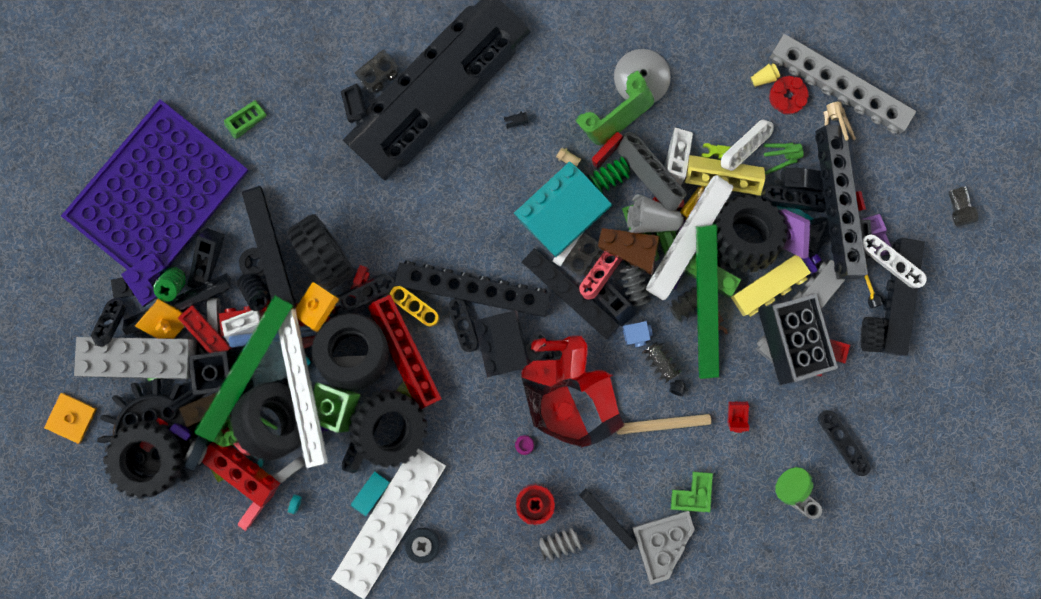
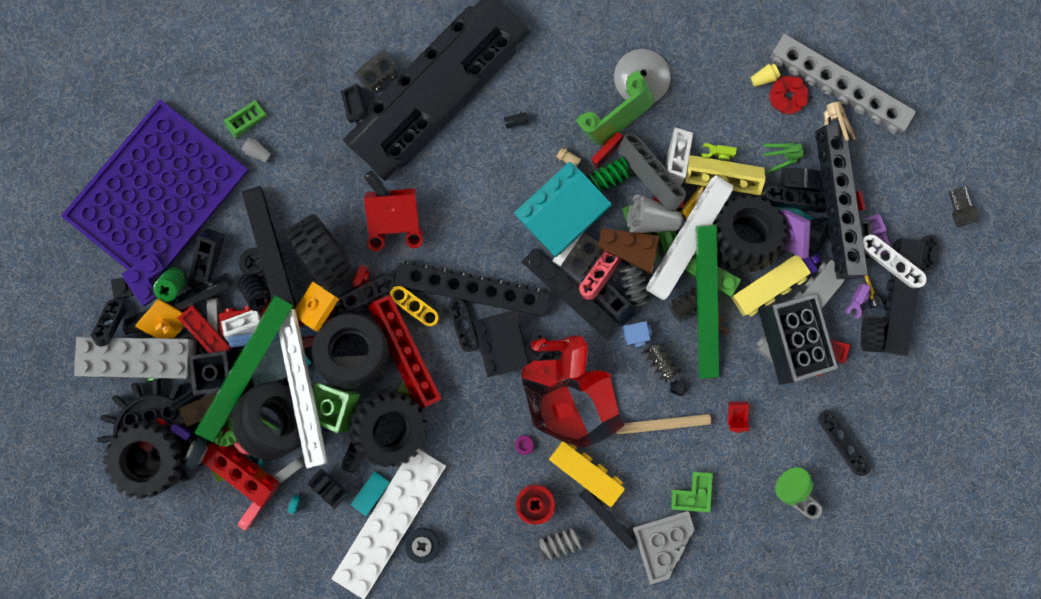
(70, 418): light orange plate -> none
(255, 150): none -> light grey cone
(328, 488): none -> black gear
(390, 213): none -> red piece
(586, 473): none -> yellow brick
(747, 145): white beam -> none
(860, 296): none -> medium lavender plate
(932, 254): none -> black beam

